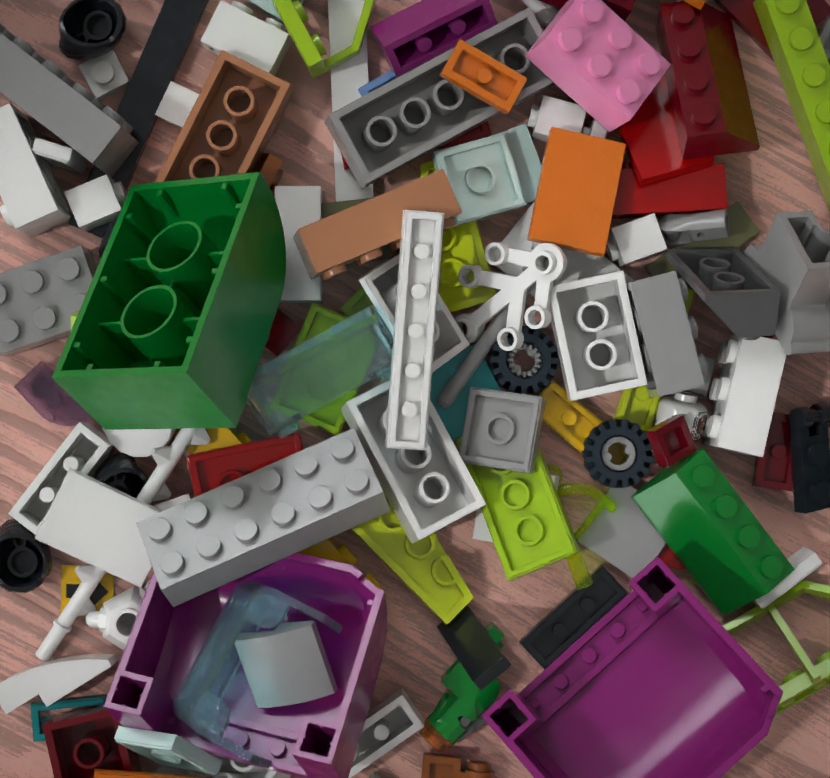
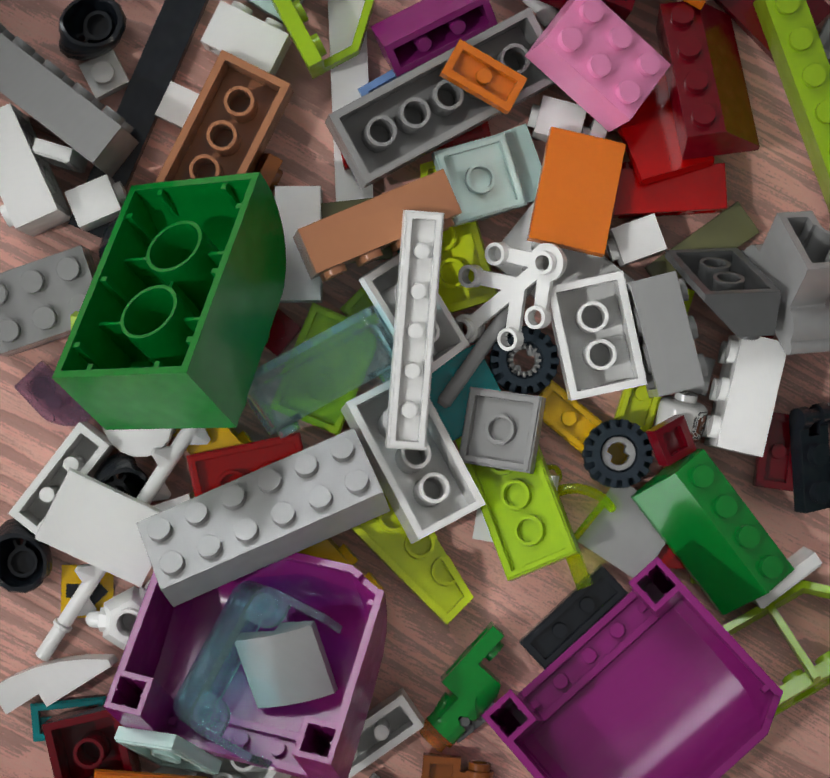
(474, 648): black tile -> none
(699, 226): light grey bar -> none

